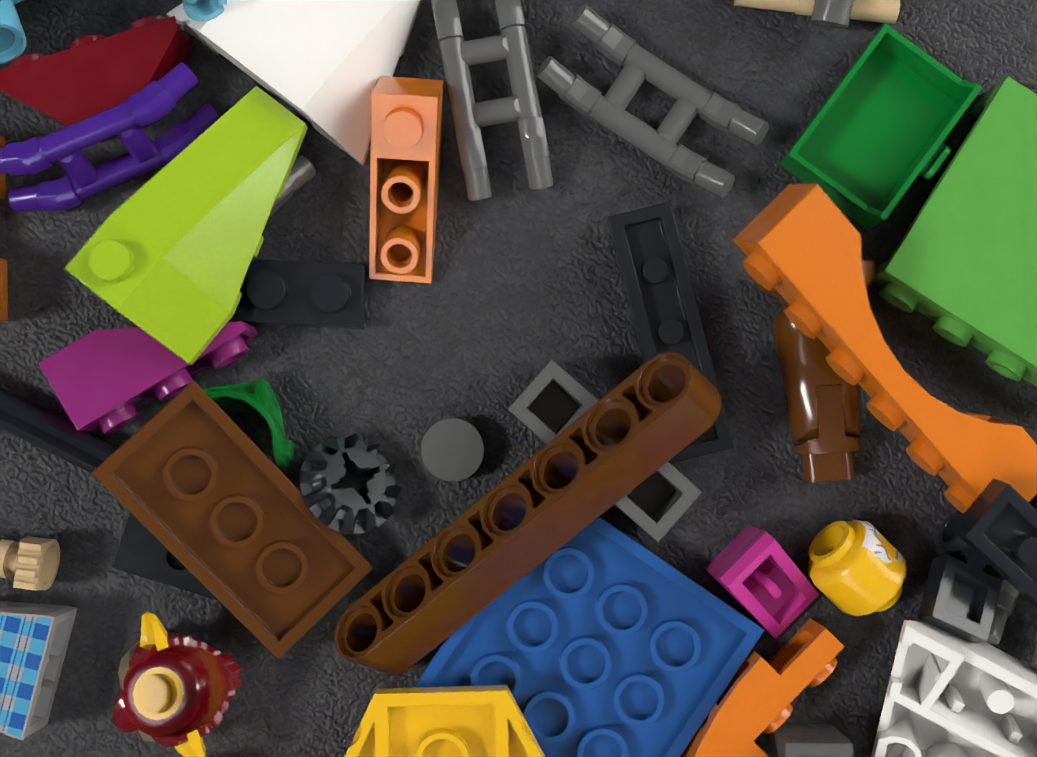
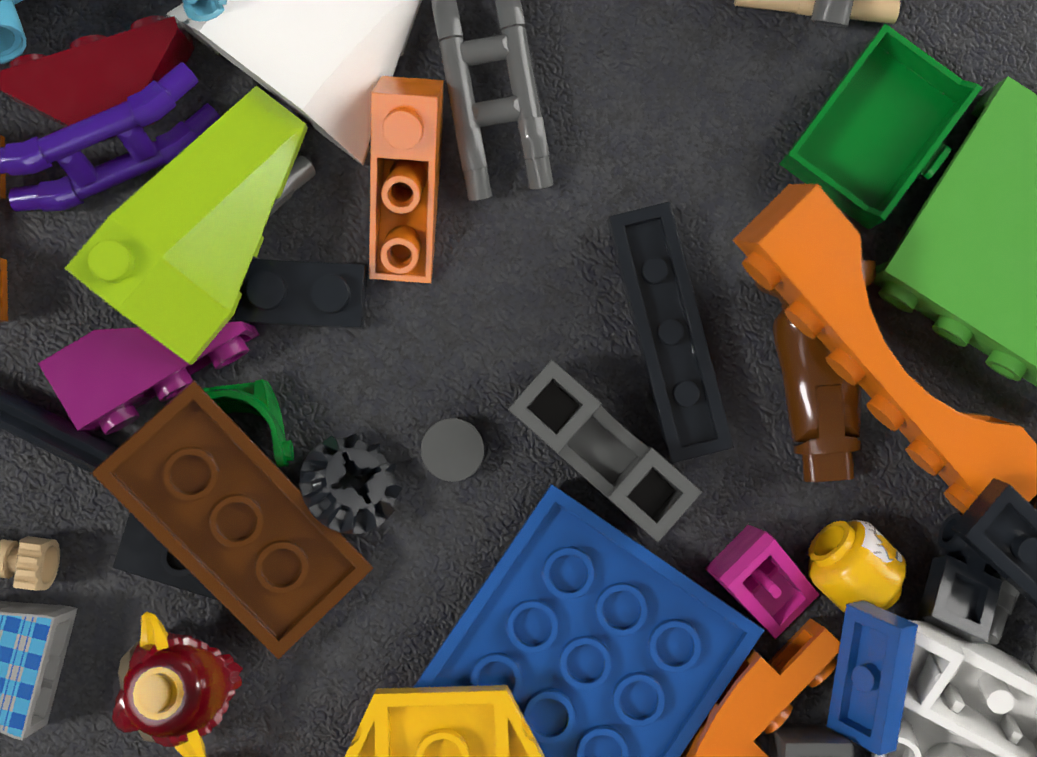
(530, 514): reddish brown beam -> none
(642, 66): dark grey piece -> none
(872, 676): none -> blue plate

